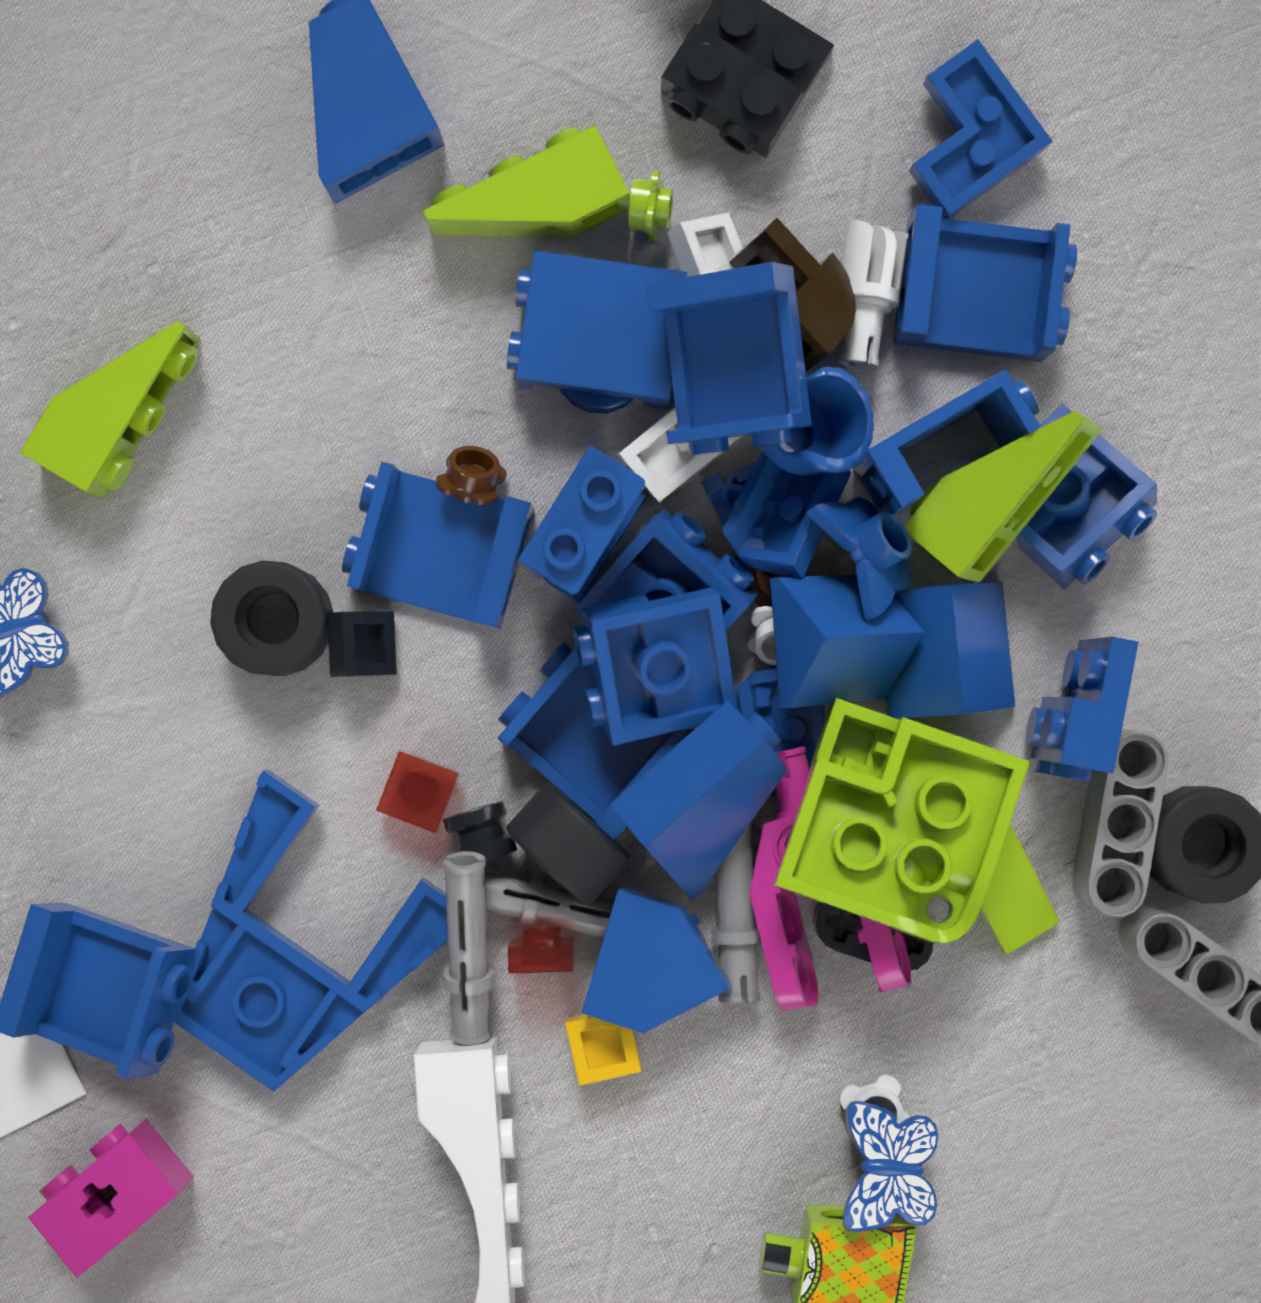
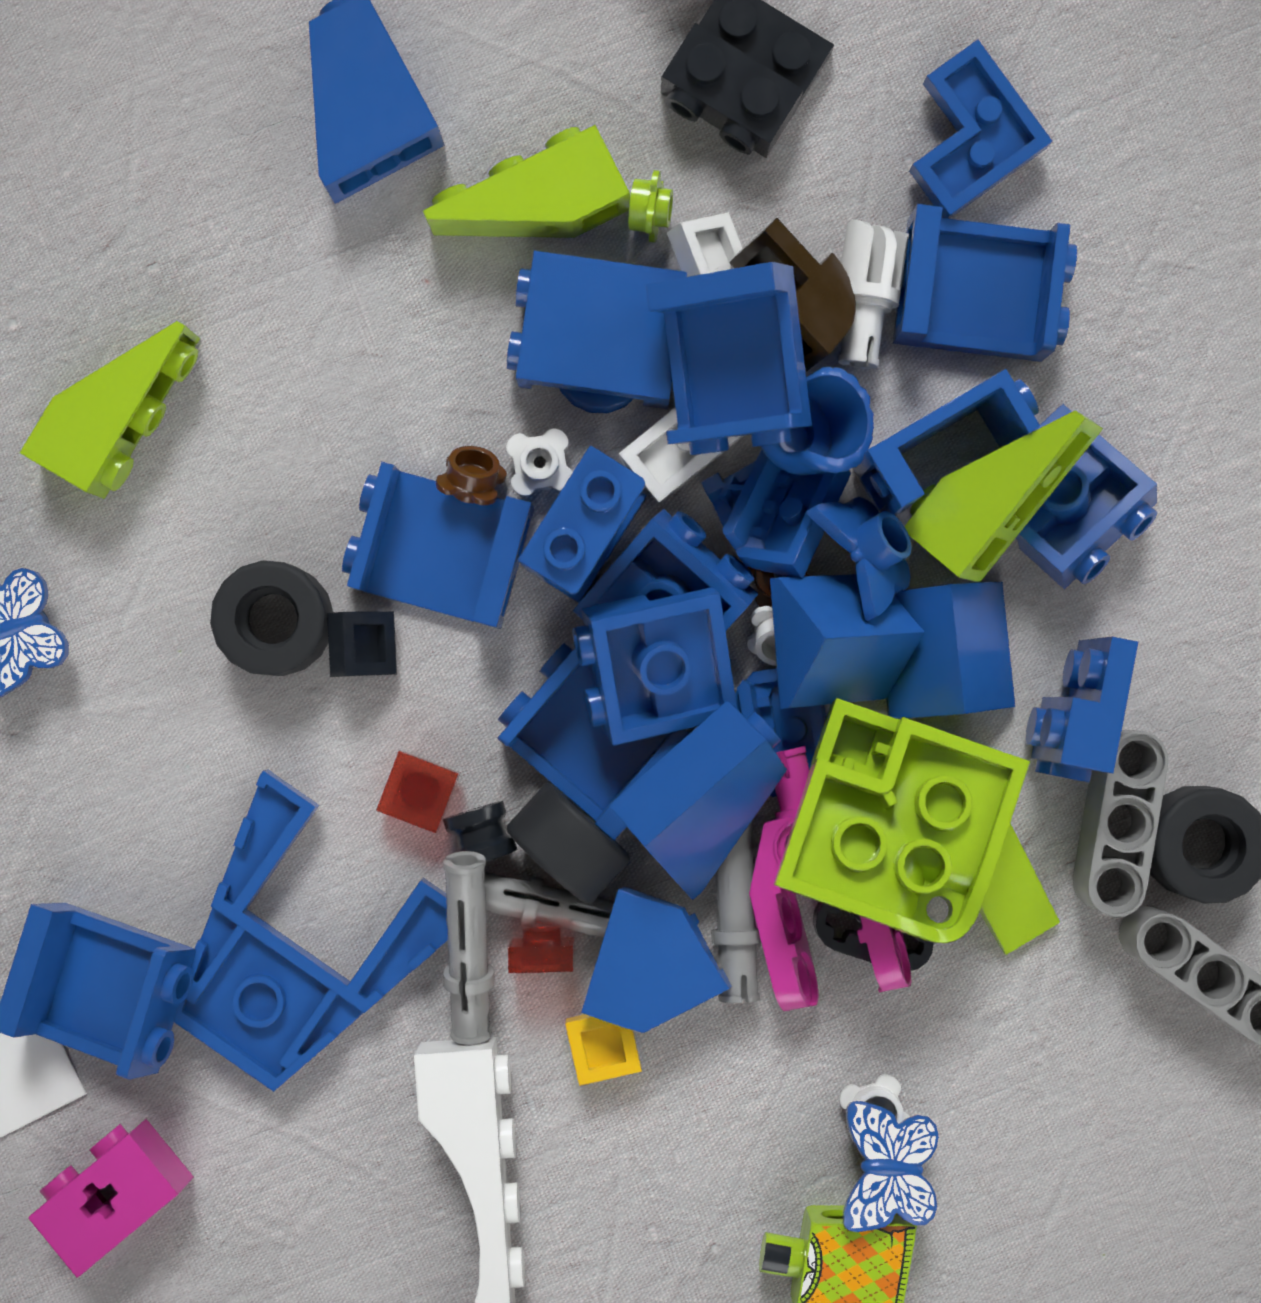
(525, 450): none -> white plate

